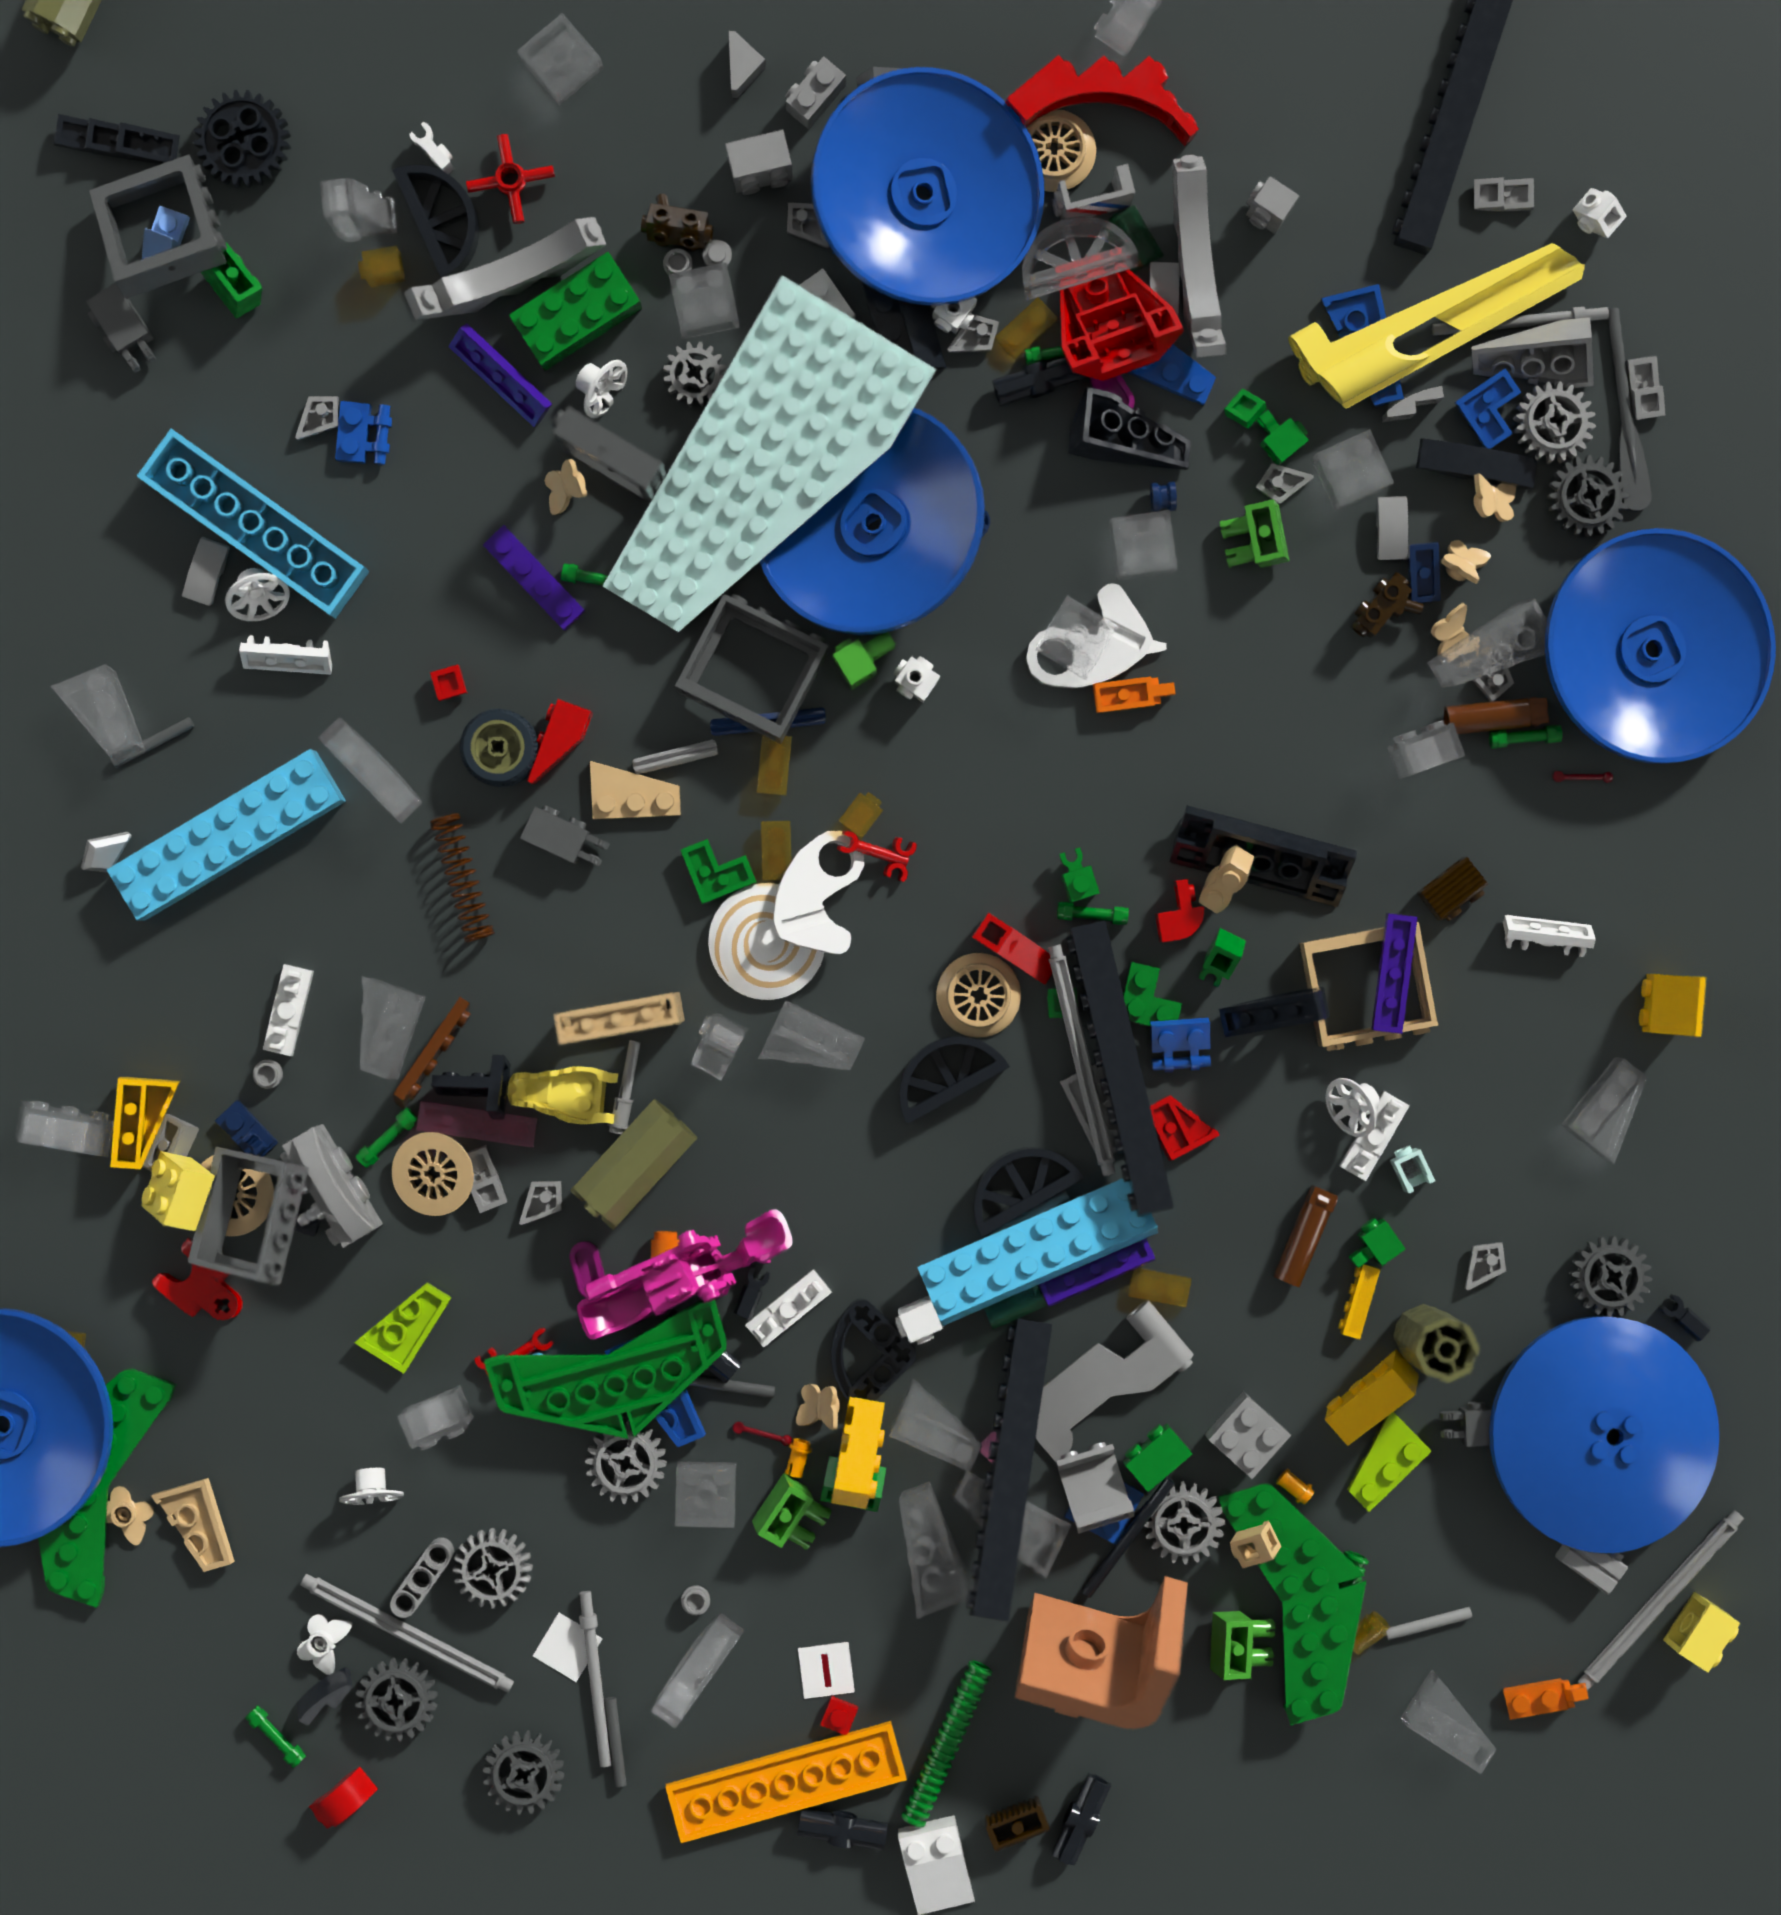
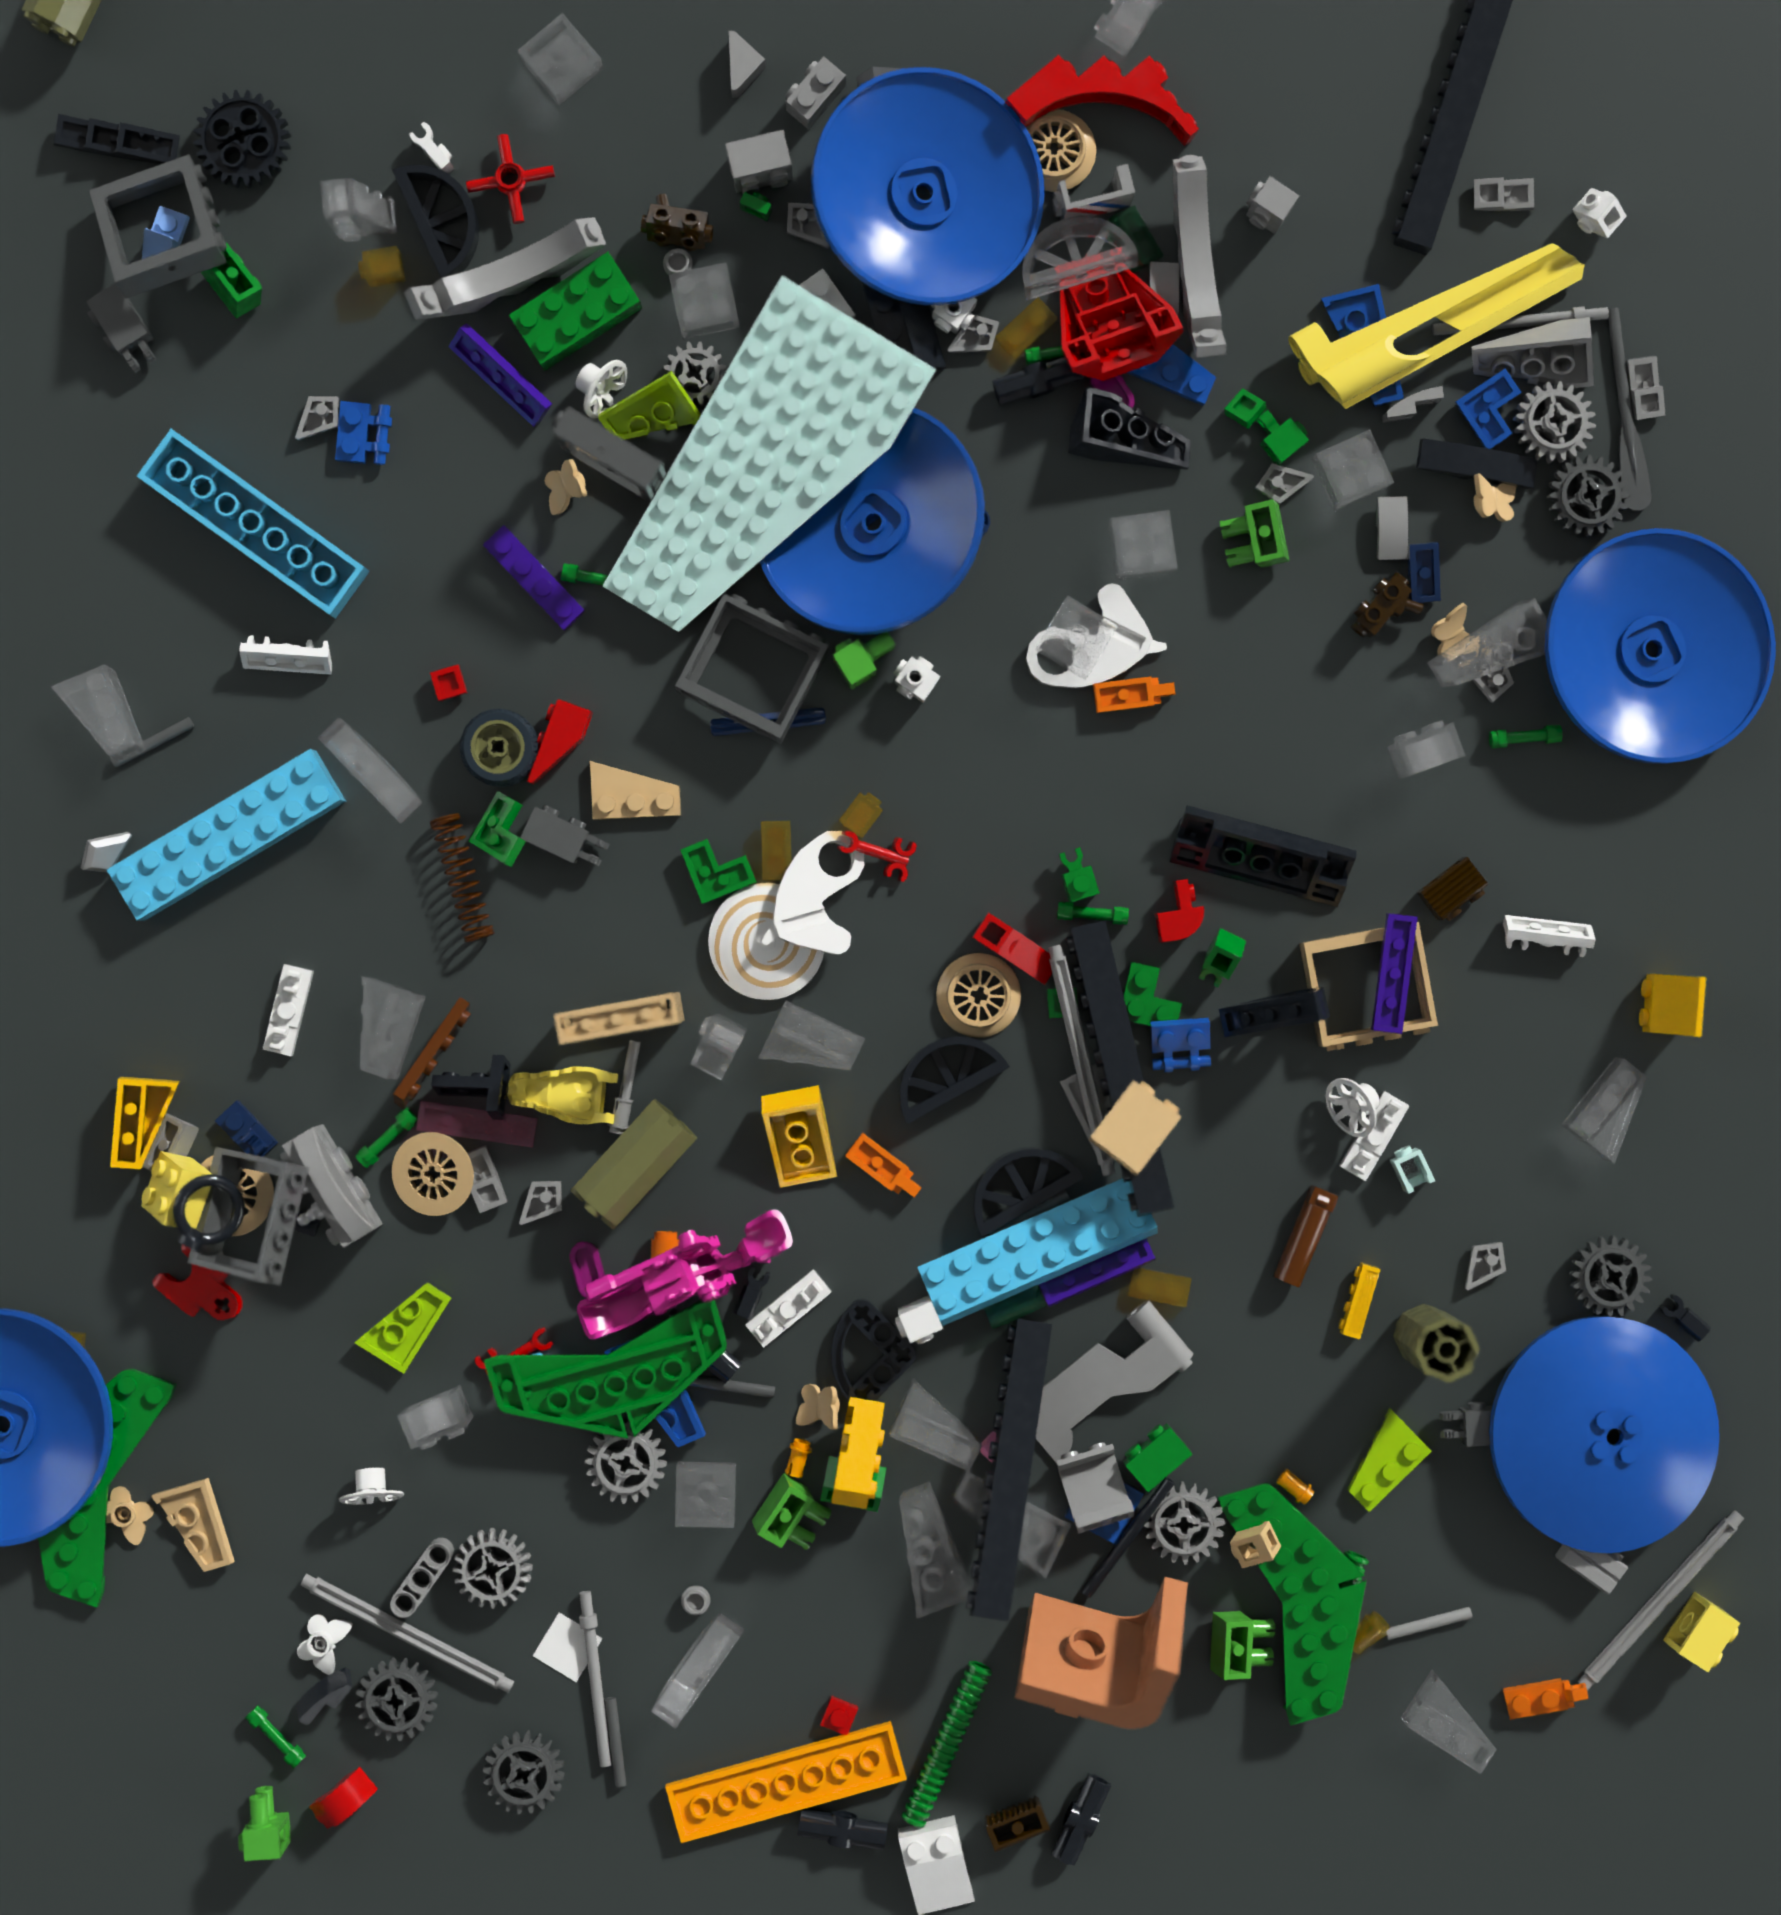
(64, 1128): clear wedge -> none
(194, 1238): none -> black piece
(205, 571): light grey slope -> none
(255, 590): white wheel -> none
(267, 1074): light grey plate -> none
(267, 1831): none -> bright green brick
(493, 833): none -> green plate
(651, 409): none -> lime wing
(675, 757): light grey axle -> none
(717, 253): light grey plate -> none
(739, 1427): dark red hinge -> none
(756, 205): none -> green plate
(774, 766): clear yellow plate -> none
(798, 1136): none -> yellow slope
(826, 1670): white sticker -> none
(882, 1166): none -> orange hinge
(1136, 1127): none -> tan brick
(1163, 496): dark blue wheel -> none
(1179, 1128): red wing -> none
(1226, 879): tan brick -> none
(1247, 1435): light grey brick -> none
(1372, 1398): yellow wedge -> none
(1378, 1243): green brick -> none
(1463, 562): tan animal -> none
(1497, 715): reddish brown piece -> none
(1559, 776): dark red hinge -> none

